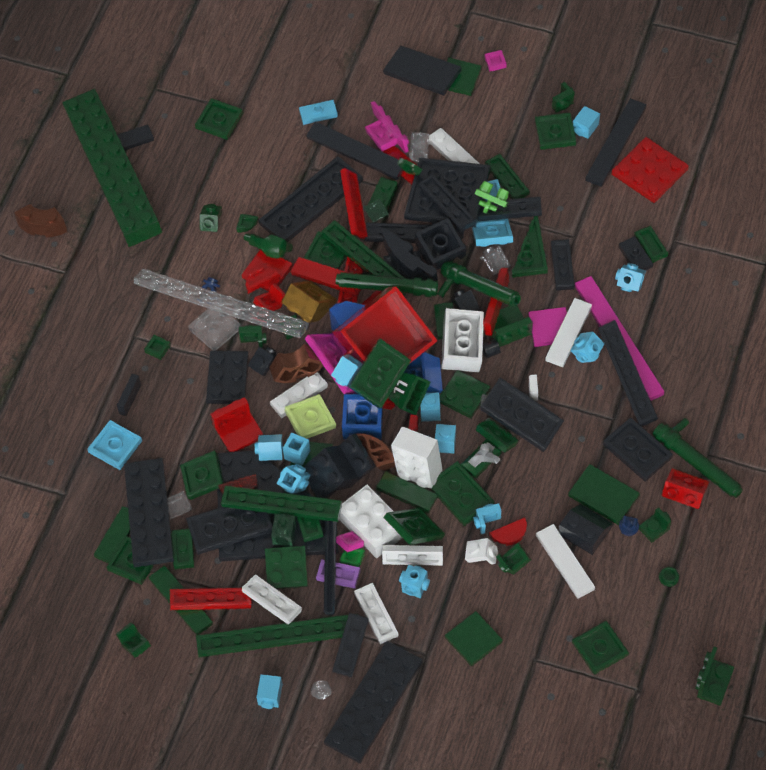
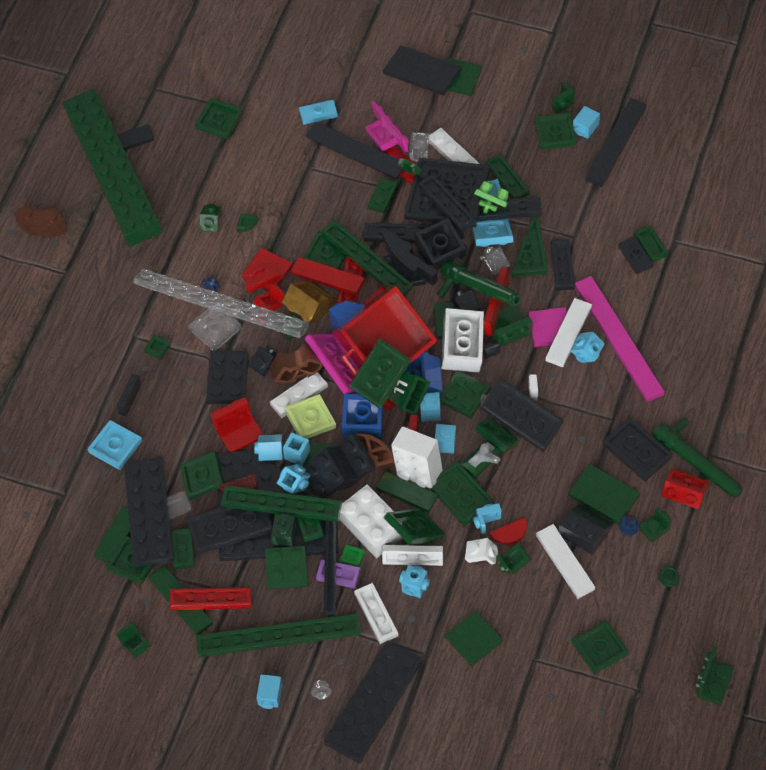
(252, 334): dark green bracket -> none
(271, 599): white plate -> none
(272, 245): dark green animal -> none
(307, 201): black plate -> none
(346, 370): medium azure brick -> none
(349, 541): dark pink tile -> none
(350, 645): black tile -> none
(353, 203): red tile -> none
(376, 210): clear green tile -> none
(380, 283): dark green cylinder -> none
(495, 60): dark pink plate -> none
(628, 373): black plate -> none
(636, 275): medium azure brick -> none
(650, 169): red plate -> none

